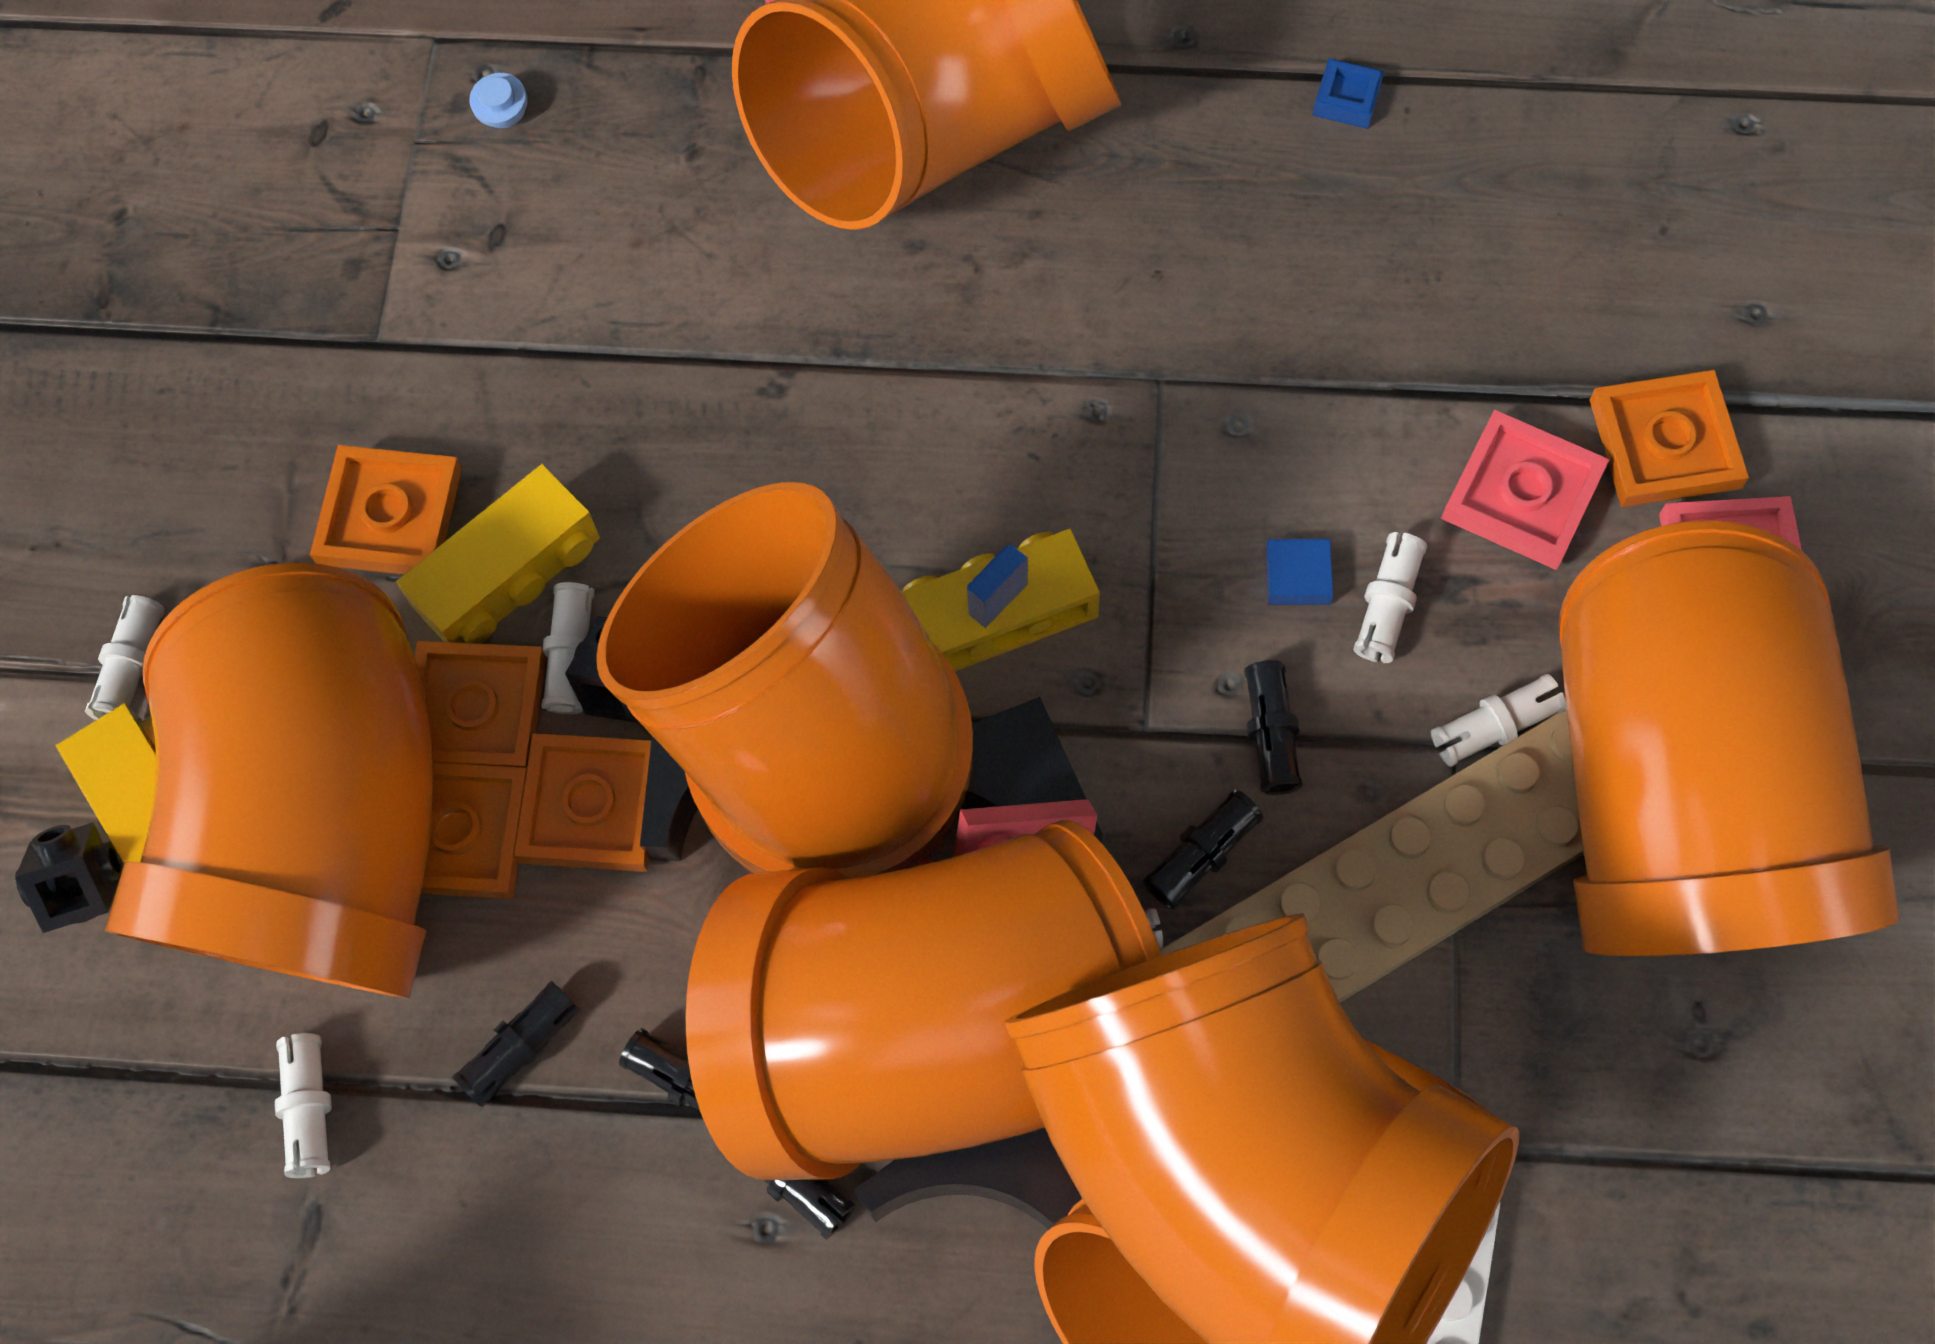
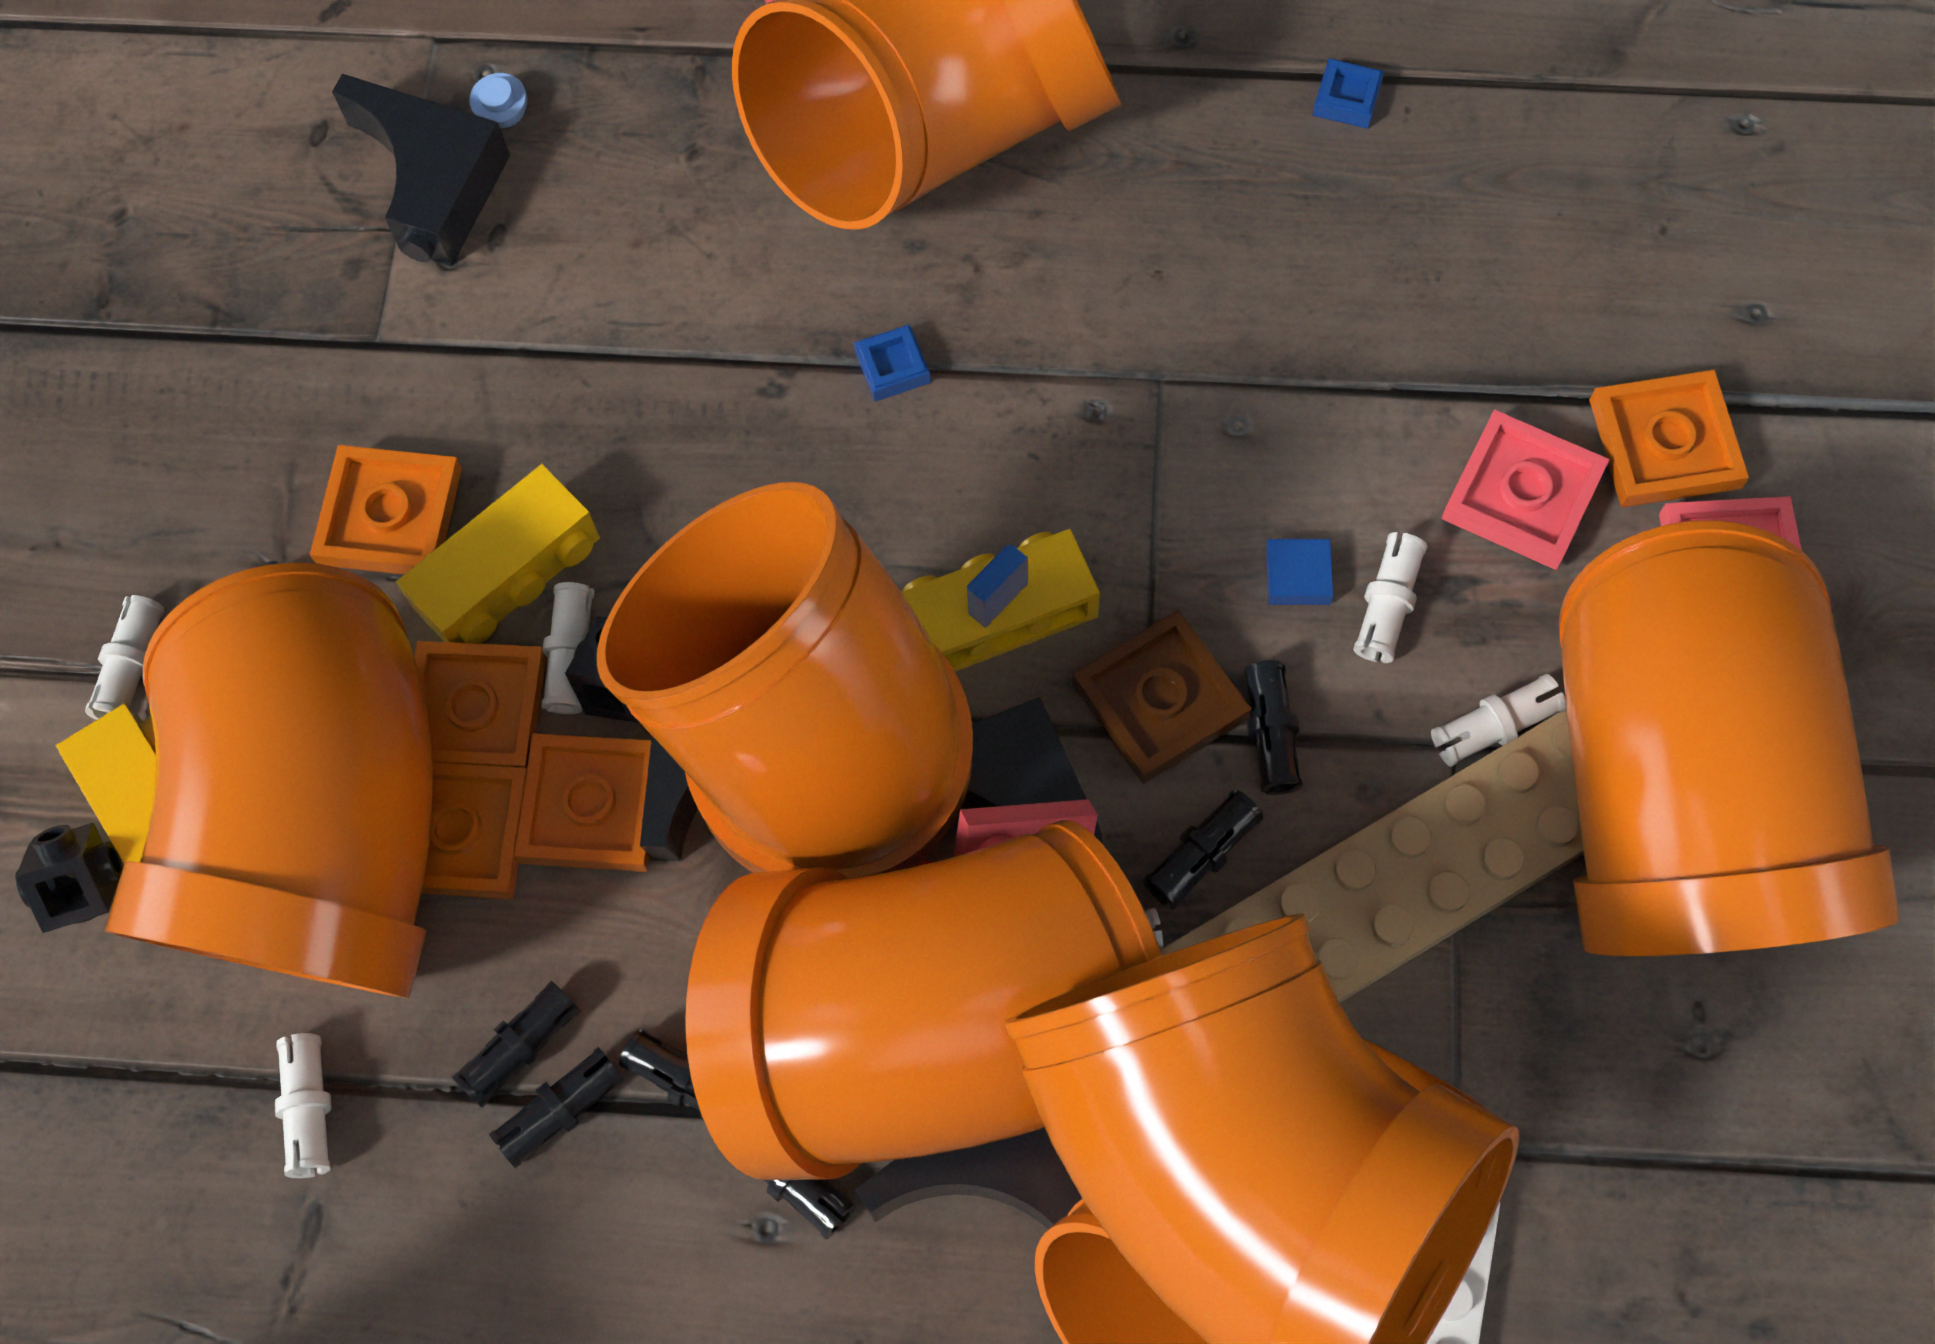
(442, 164): none -> black arch
(556, 1107): none -> black pin
(892, 362): none -> blue tile
(1161, 696): none -> reddish brown plate

